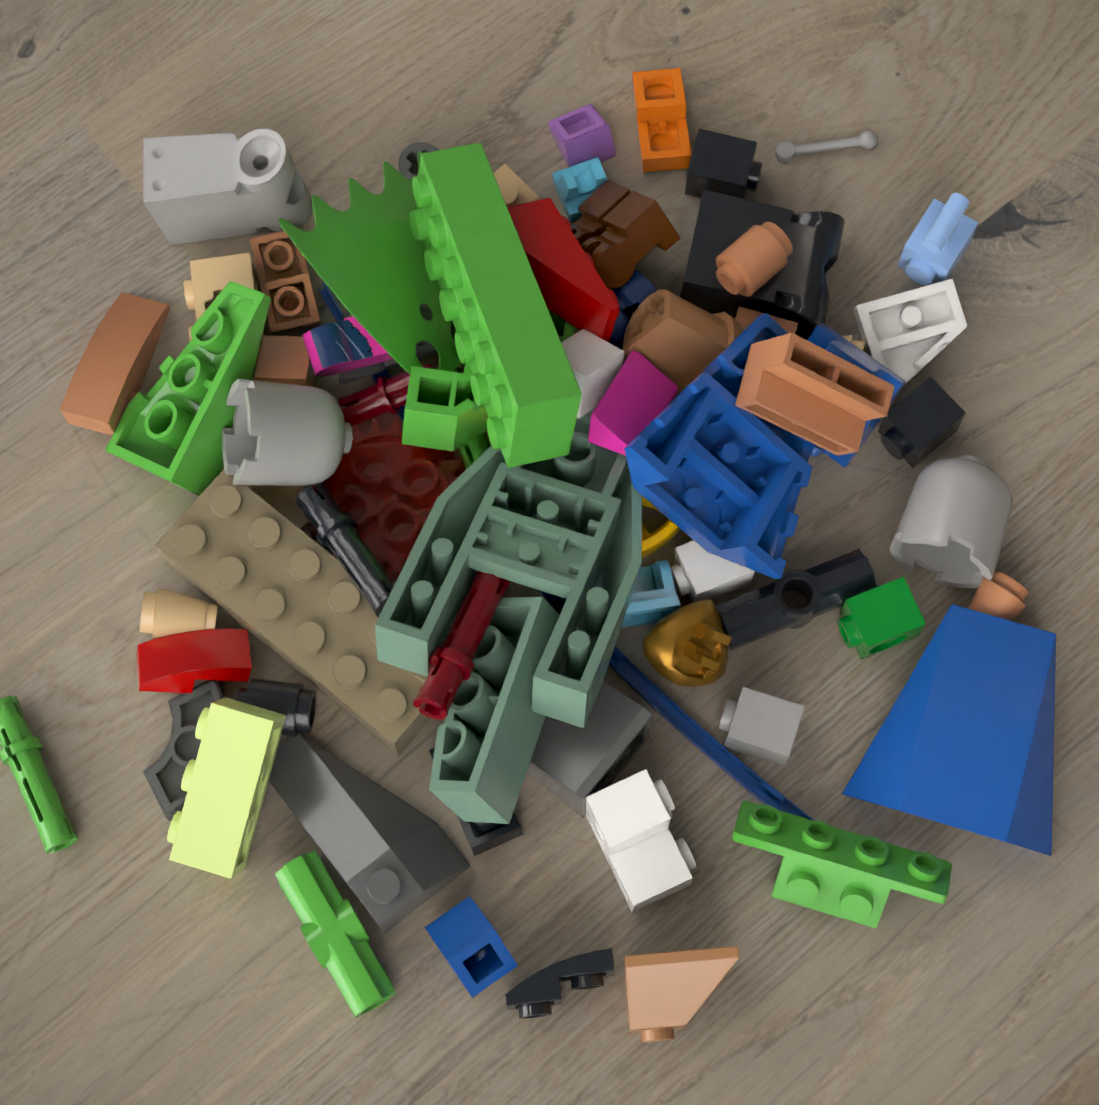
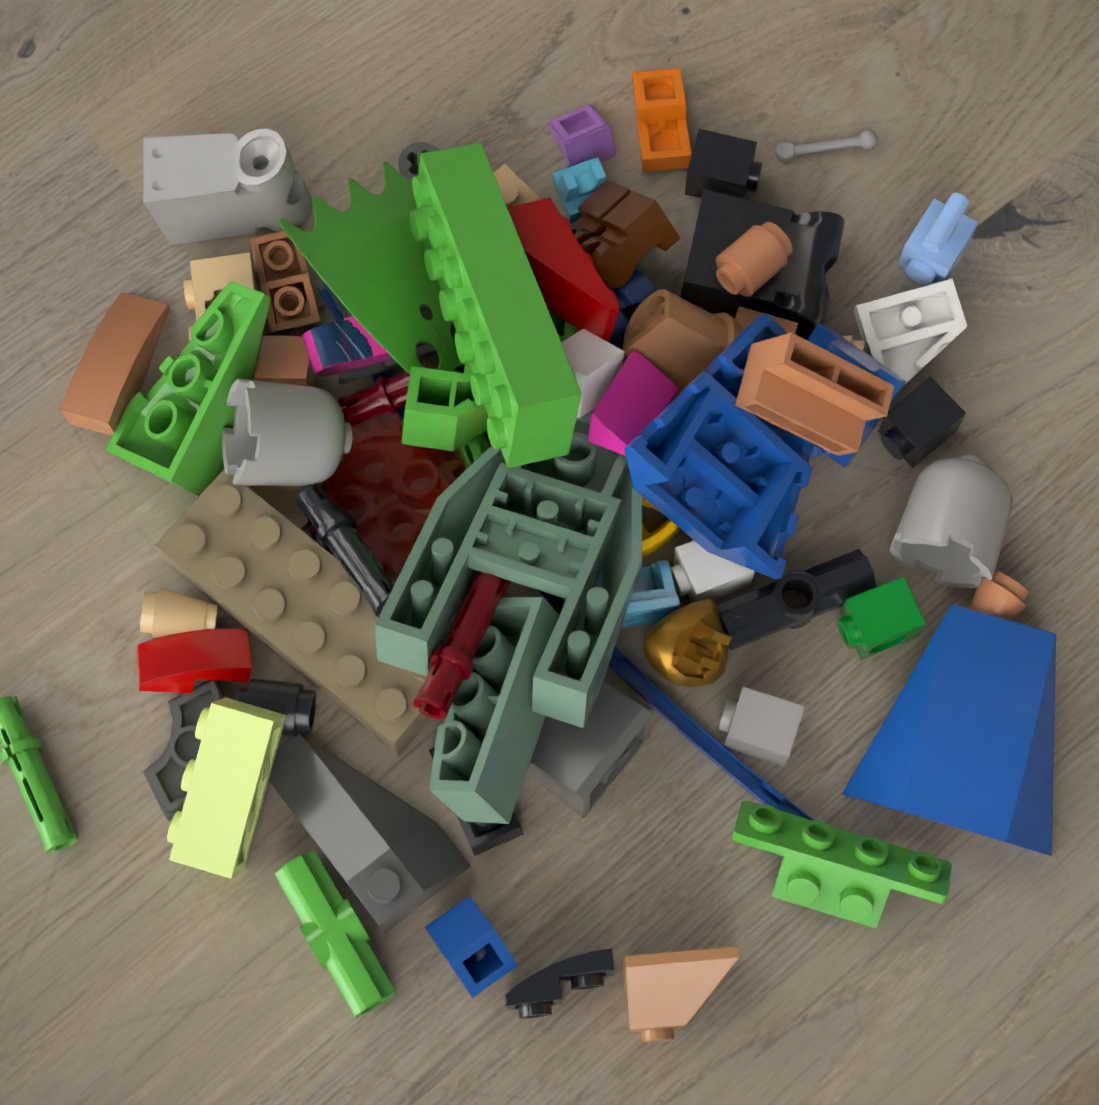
(635, 837): white brick -> none

